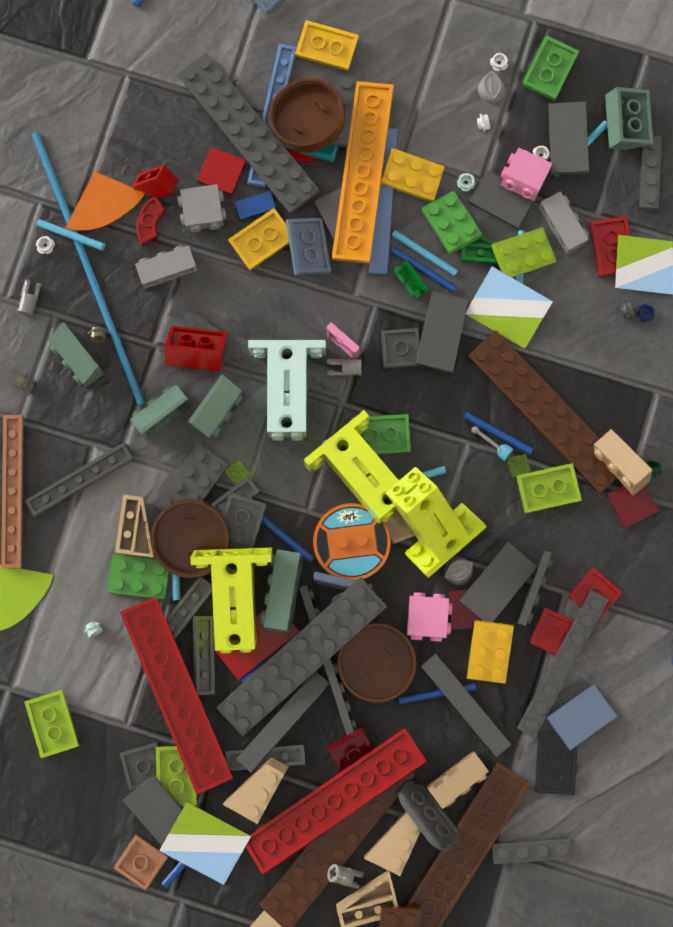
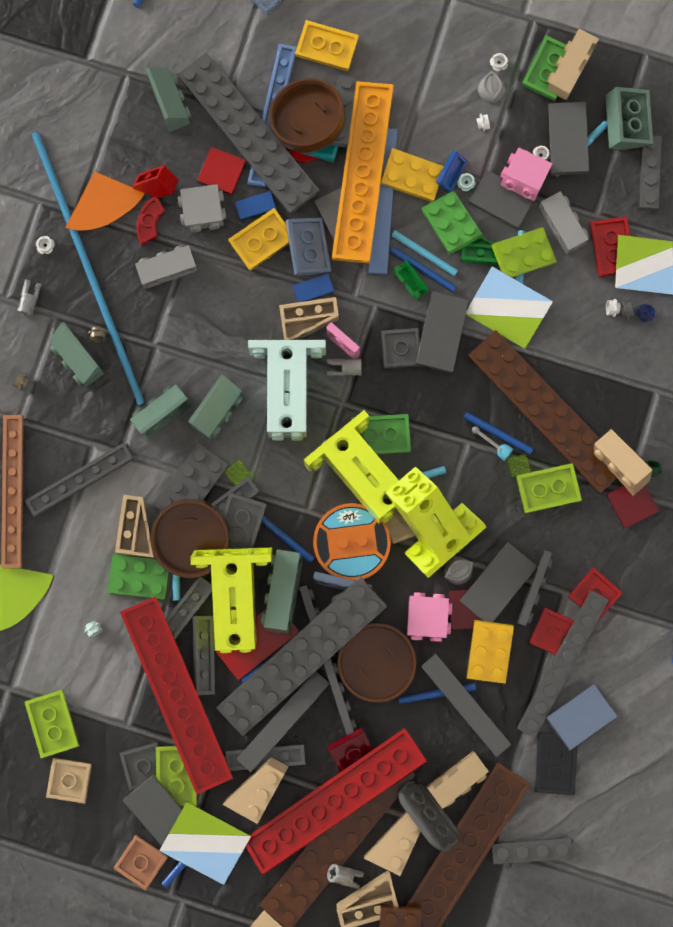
(69, 780): none -> tan tile
(70, 234): medium azure bar -> none
(169, 97): none -> sand green slope
(195, 348): red slope -> none
(307, 317): none -> tan wedge
(313, 288): none -> blue tile
(451, 171): none -> blue tile
(571, 64): none -> tan wedge
(613, 307): none -> white plate

